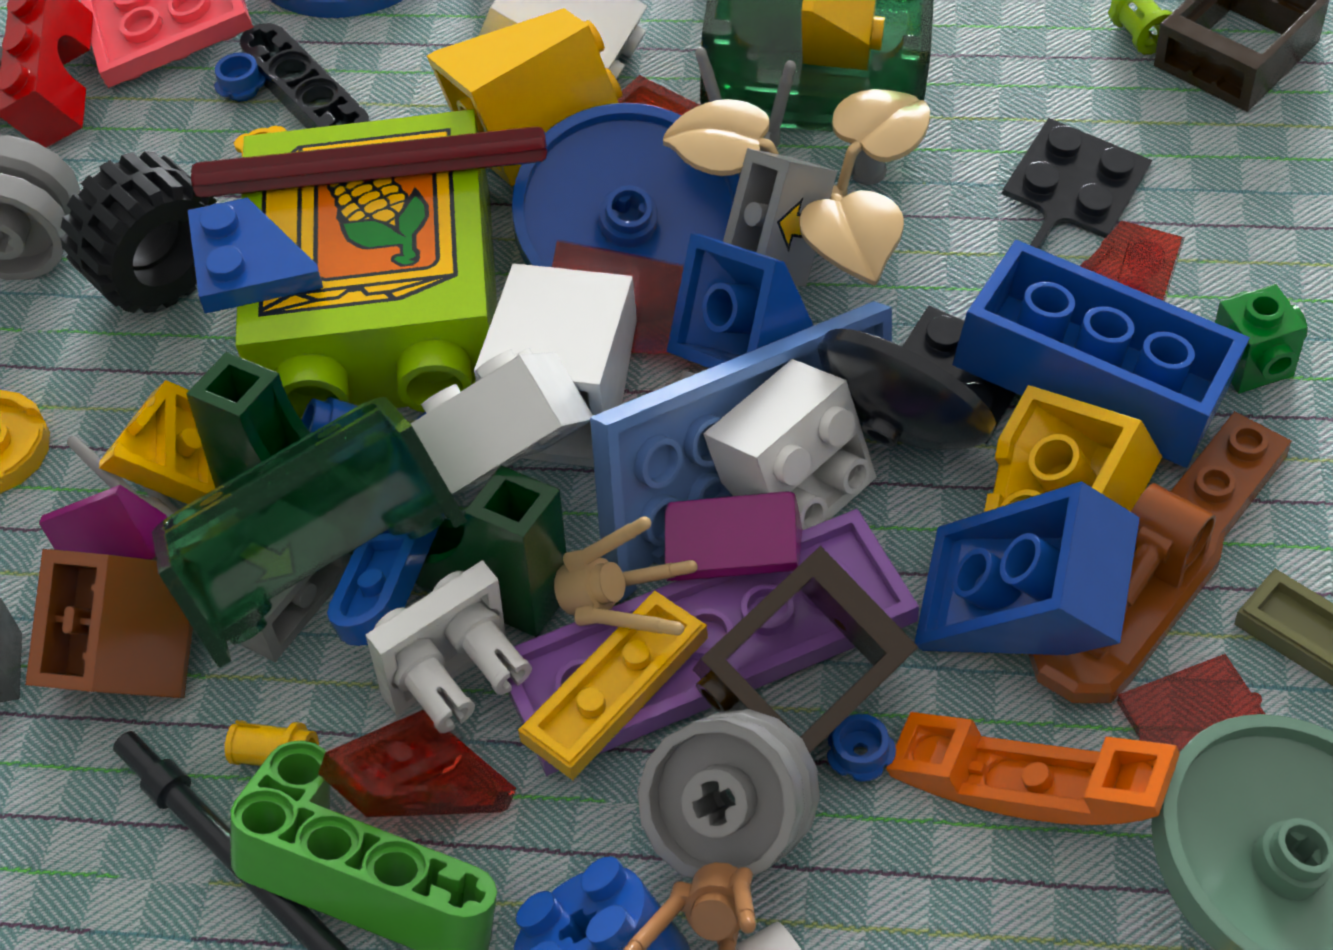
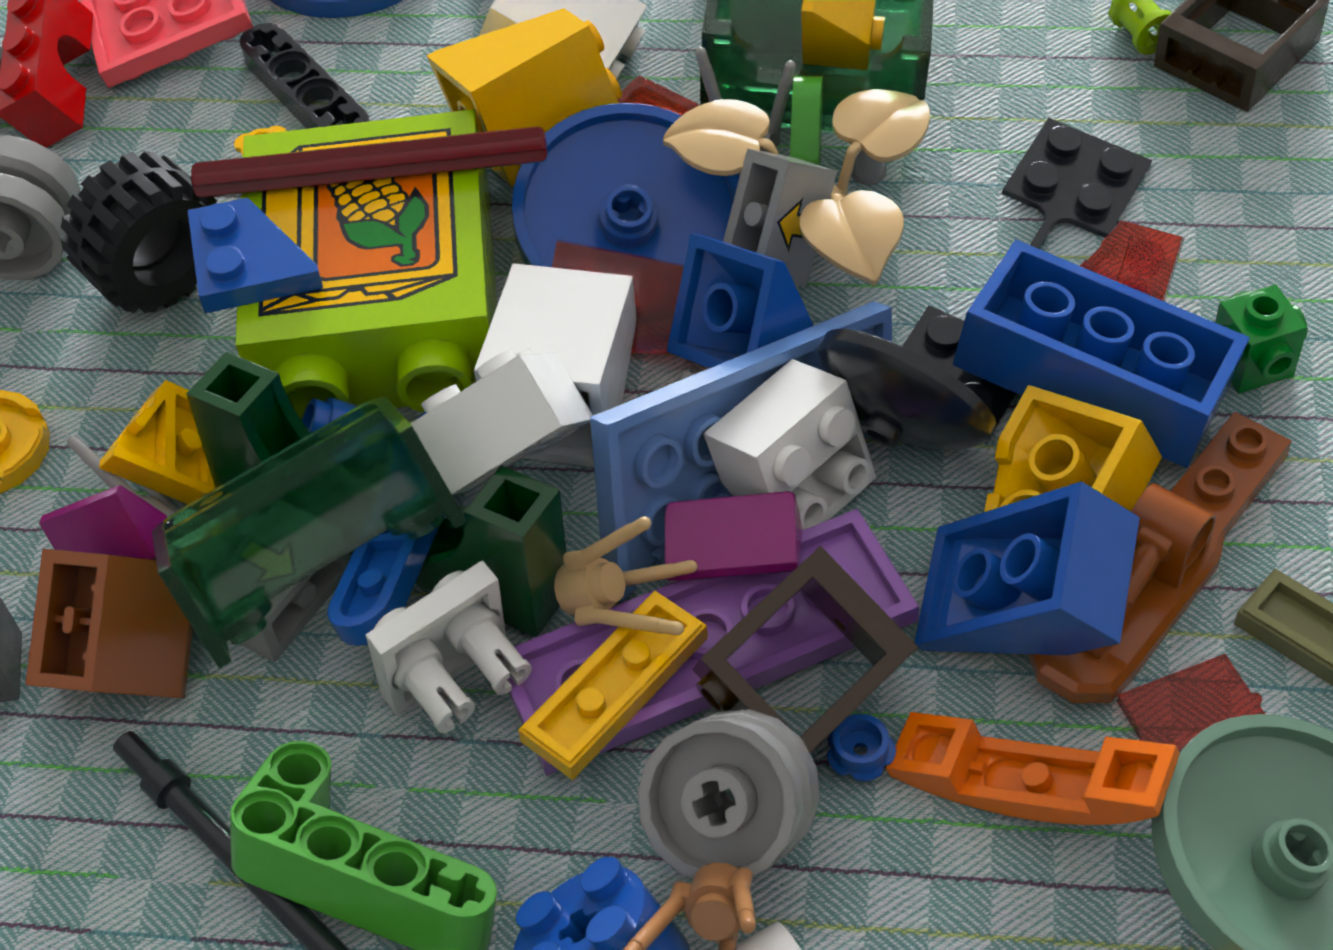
(238, 77): blue plate -> none
(254, 742): yellow pin -> none
(414, 773): clear red wing -> none
(807, 118): none -> bright green beam

